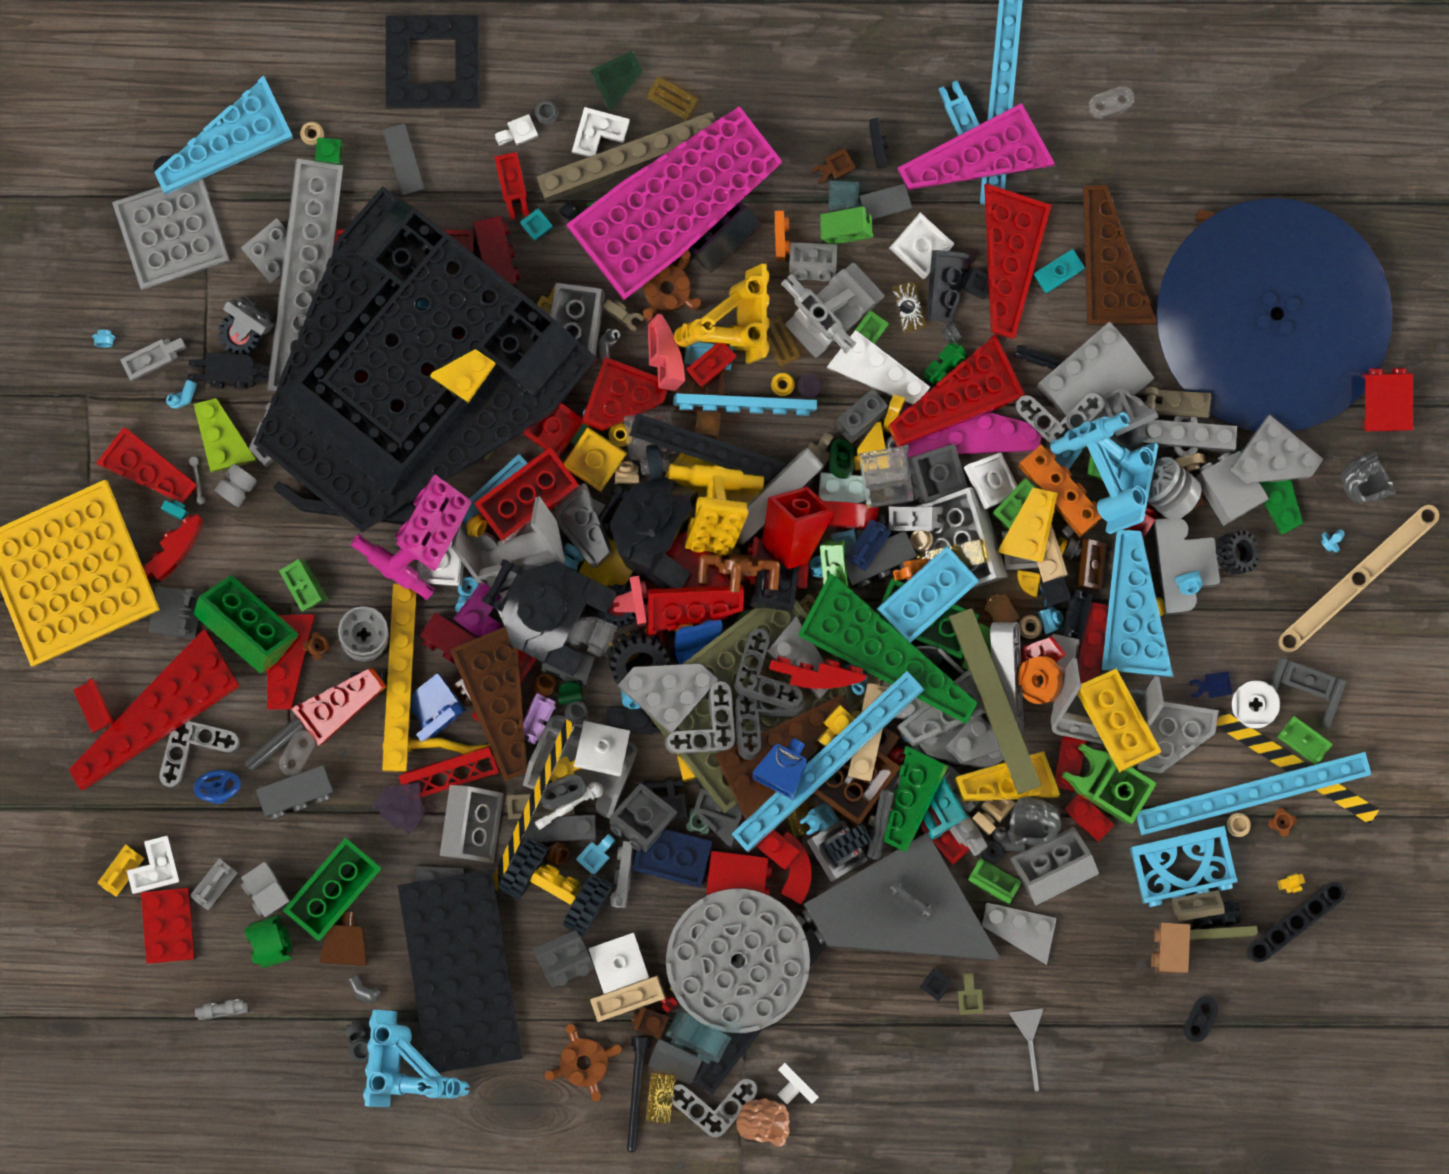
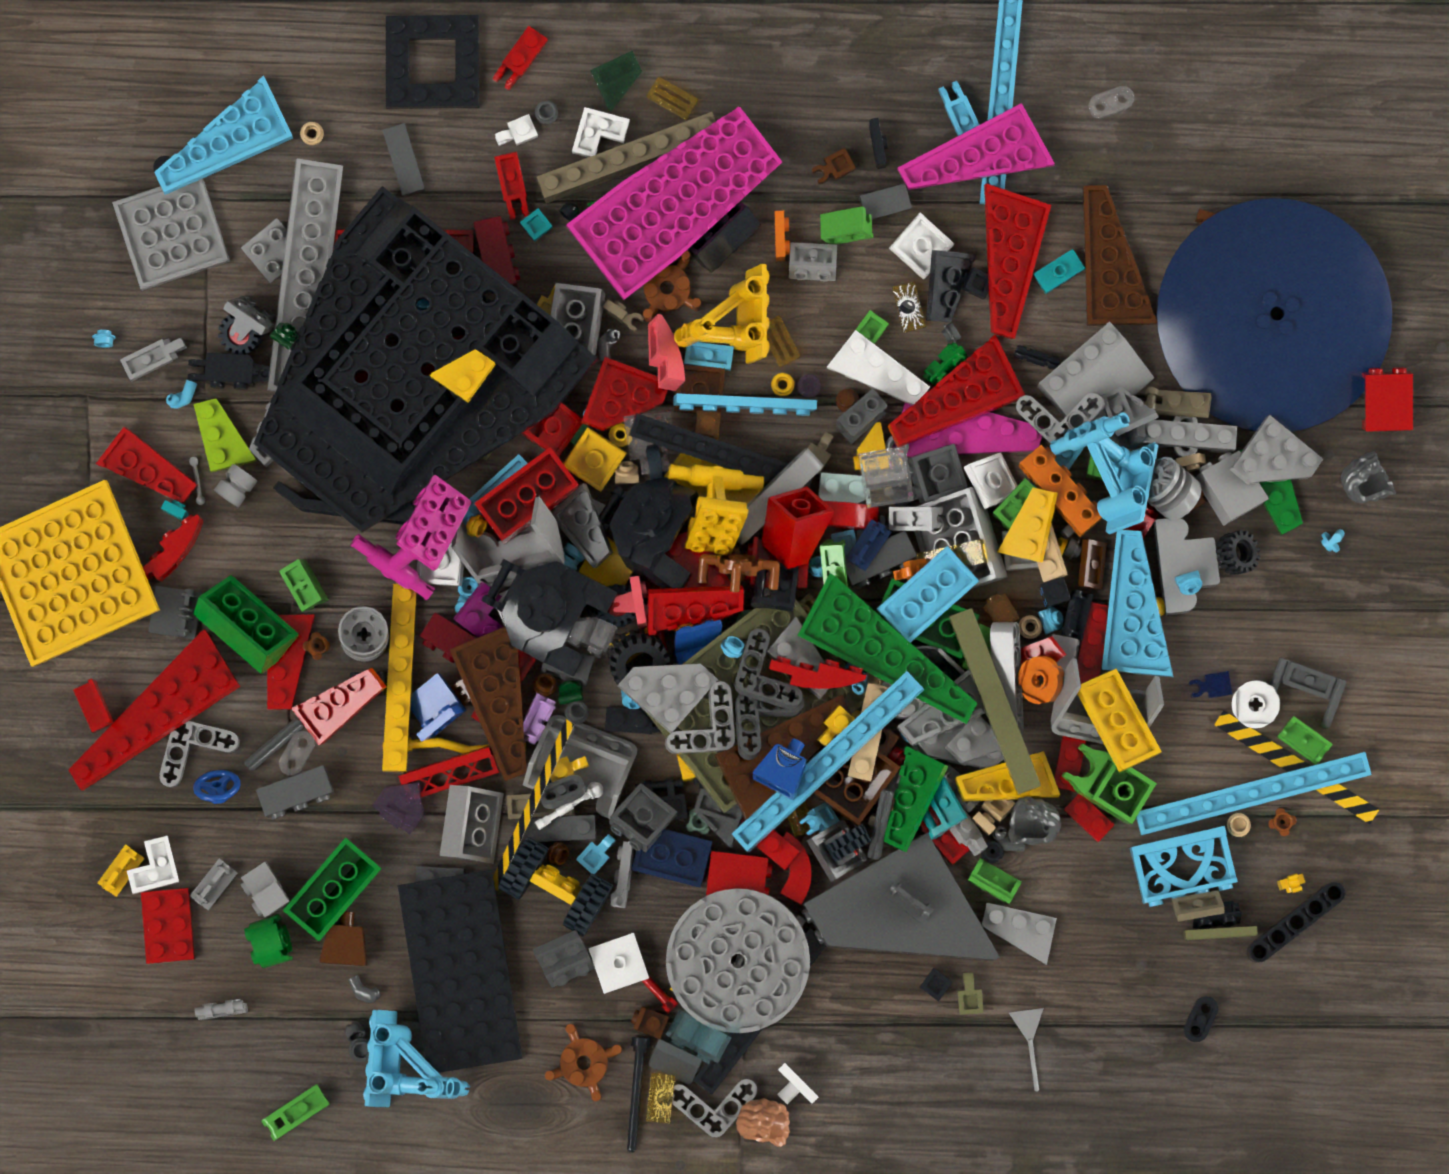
(284, 334): none -> dark green plate
(296, 1111): none -> bright green plate
(329, 151): green brick -> none
(521, 56): none -> red hinge
(602, 748): white plate -> none
(628, 998): tan plate -> none
(711, 364): red plate -> none
(732, 647): none -> medium azure plate
(832, 312): light grey plate -> none
(841, 459): dark green plate -> none
(843, 195): clear light blue piece -> none
(846, 399): none -> reddish brown plate
(894, 410): yellow beam -> none
(921, 540): tan plate -> none
(1029, 582): yellow tile -> none
(1055, 866): light grey slope -> none
(1172, 949): medium nougat brick -> none
(1178, 732): light grey plate -> none
(1370, 567): tan beam -> none

